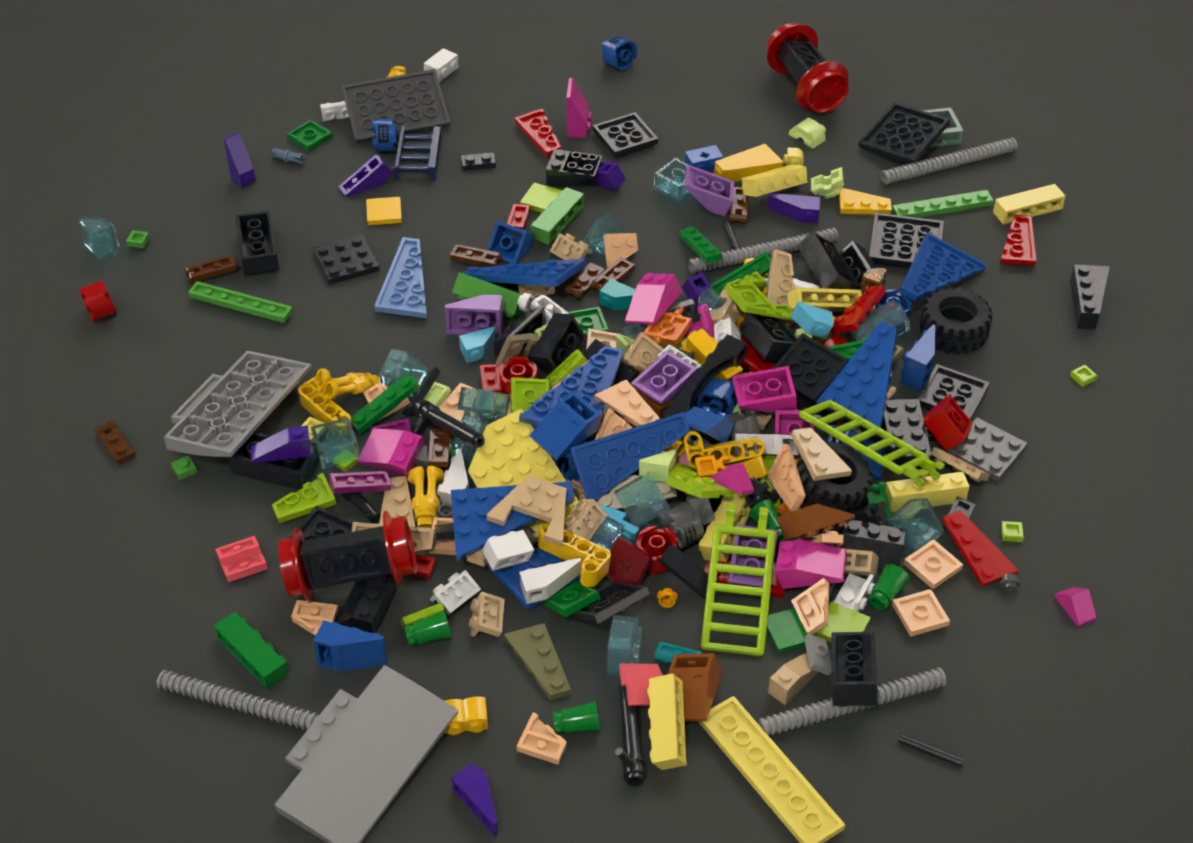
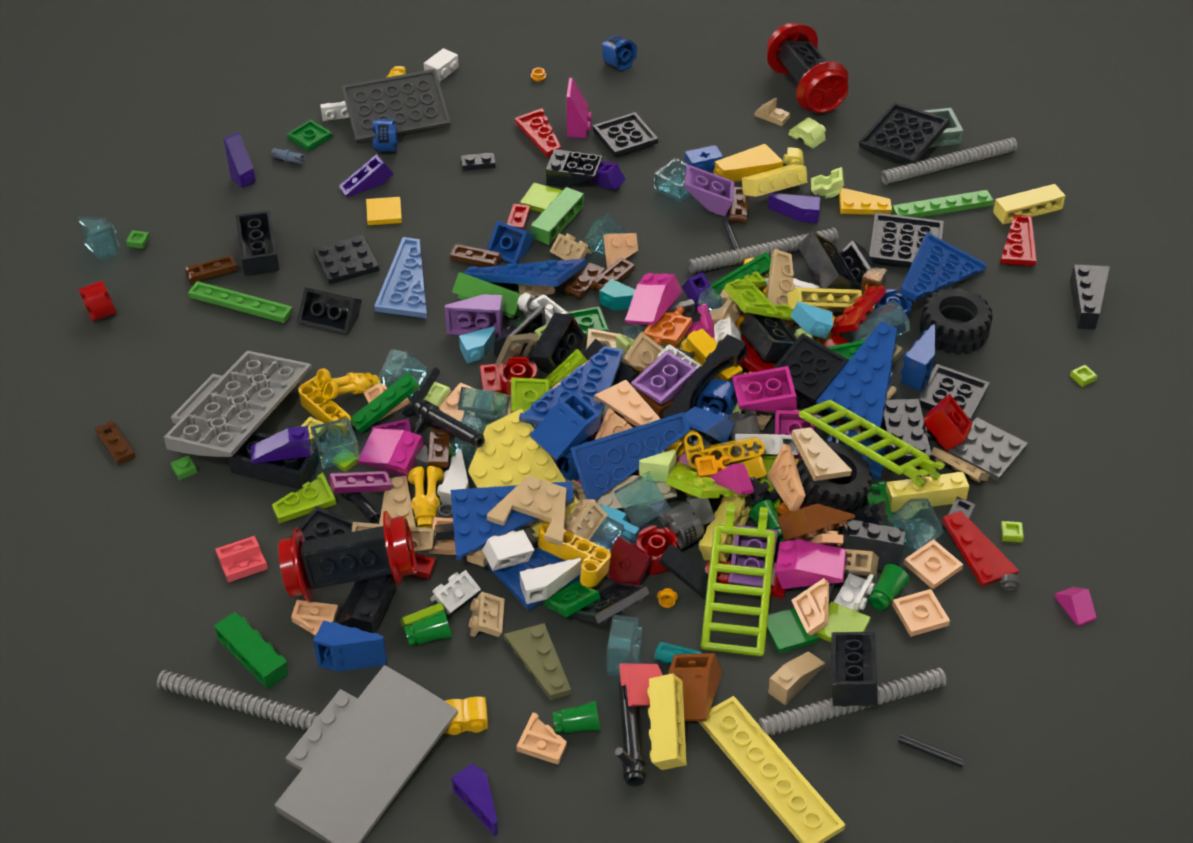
(328, 310): none -> black slope
(431, 157): dark blue fence -> none
(538, 74): none -> light orange plate
(700, 244): green plate -> none
(772, 114): none -> tan slope
(818, 654): light grey plate -> none

